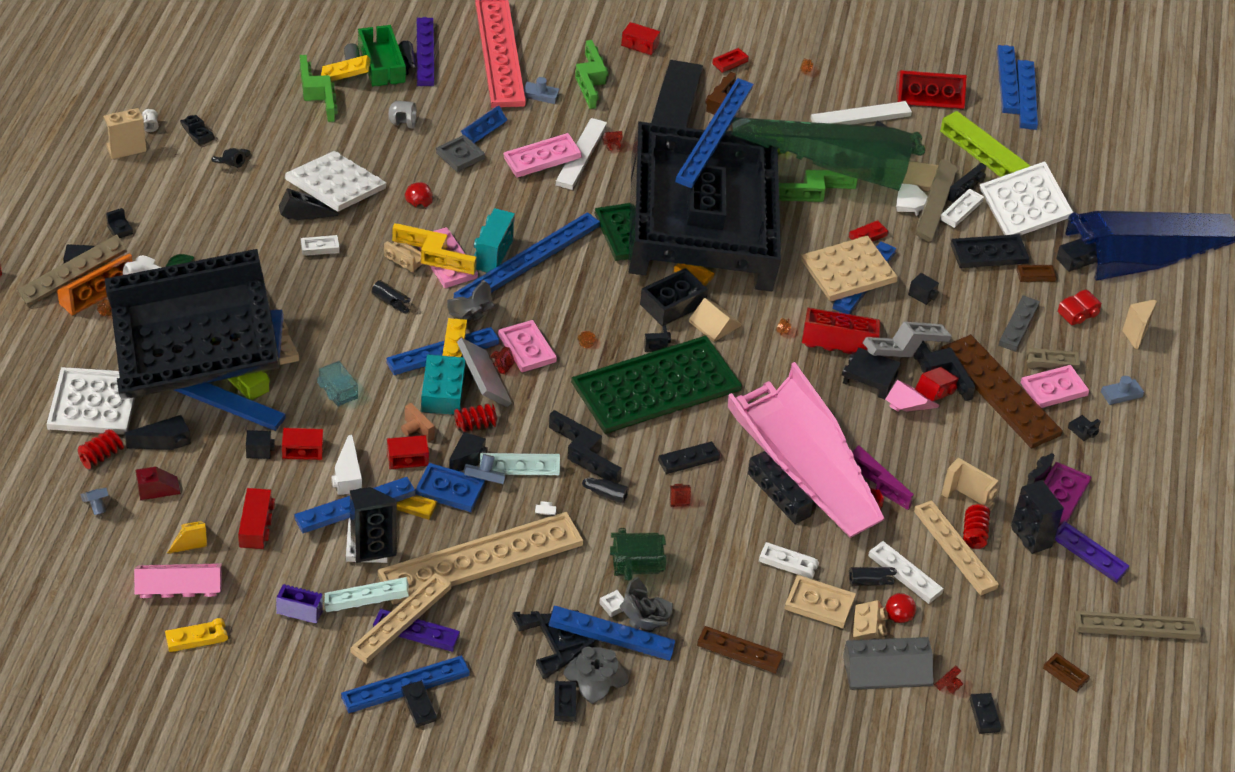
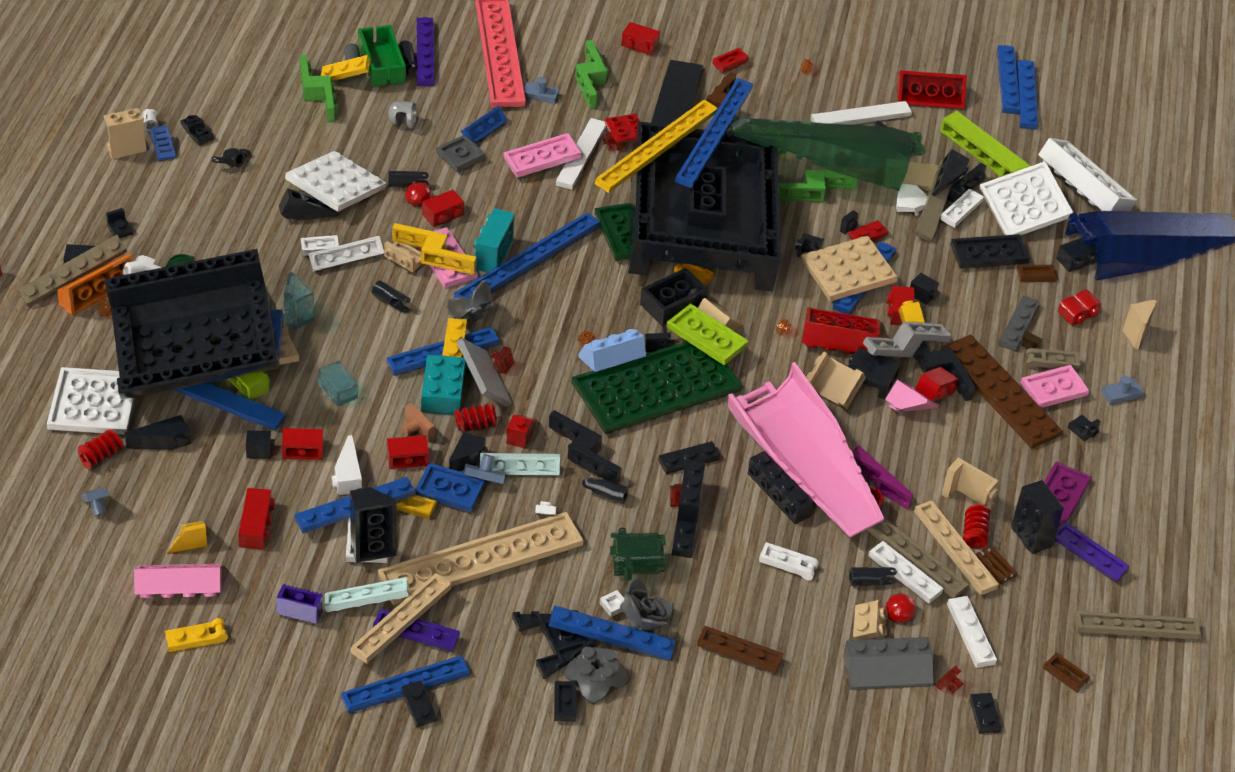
(156, 483): dark red slope -> none
(162, 142): none -> blue slope
(298, 302): none -> clear light blue slope
(346, 253): none -> white plate
(406, 178): none -> black piece
(443, 208): none -> red brick
(520, 430): none -> red slope
(527, 346): bright pink plate -> none
(613, 350): none -> light blue slope
(623, 127): none -> red bracket
(655, 146): none -> yellow plate
(688, 509): none -> black bracket
(707, 334): none -> lime plate
(808, 243): none -> black bracket
(820, 601): tan plate -> none
(835, 380): none -> tan panel
(849, 222): none -> black plate
(895, 299): none -> red brick
(911, 312): none -> yellow brick
(919, 557): none -> dark tan plate
(951, 169): none -> black slope
(971, 632): none -> white plate
(998, 563): none -> reddish brown tile
(1031, 341): none -> dark brown plate
(1042, 470): black slope -> none
(1086, 176): none -> white brick

